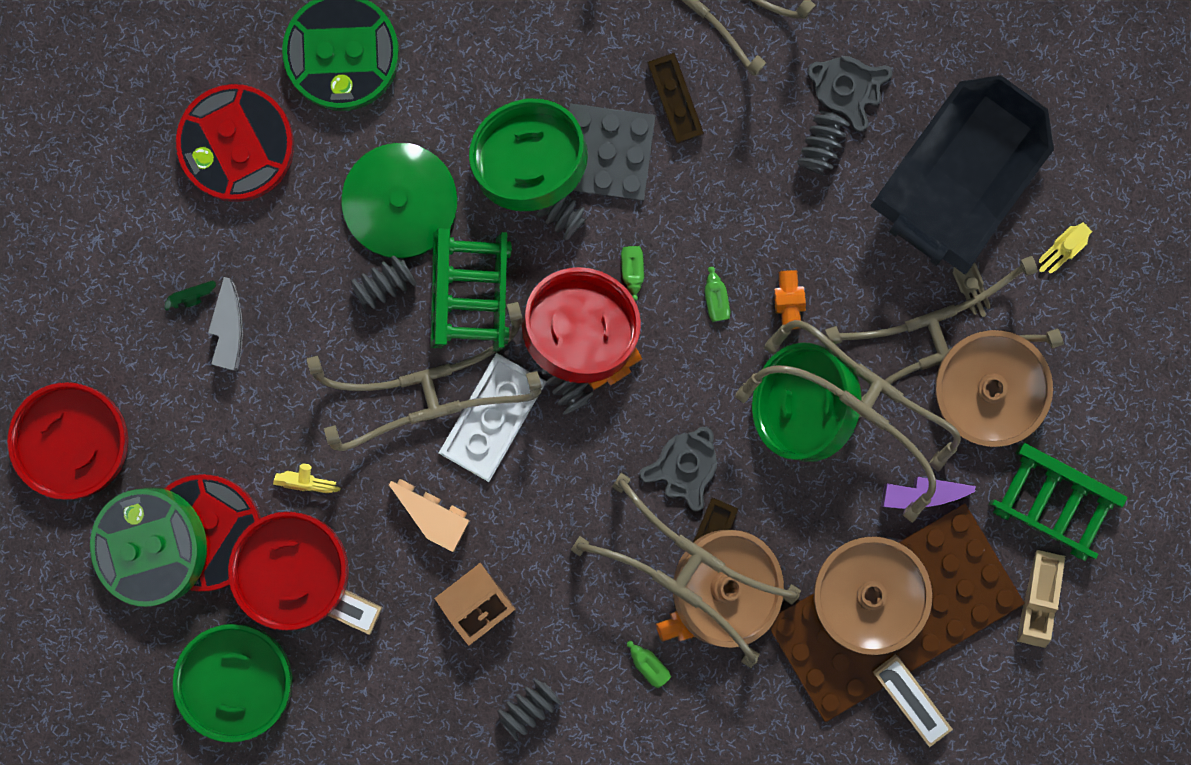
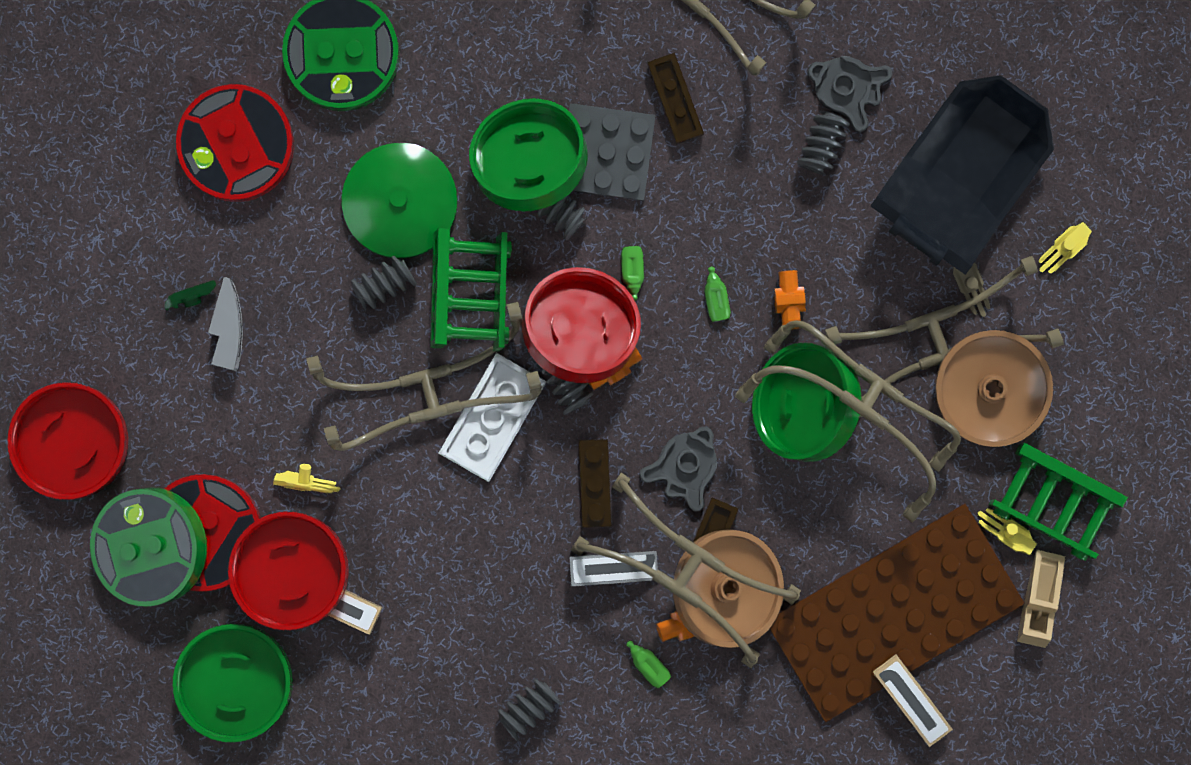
(436, 522): light nougat slope -> none
(474, 604): medium nougat slope -> none
(595, 483): none -> dark brown plate
(604, 570): none -> slope
(872, 595): medium nougat dish -> none
(901, 496): medium lavender slope -> none
(1010, 533): none -> light yellow piece

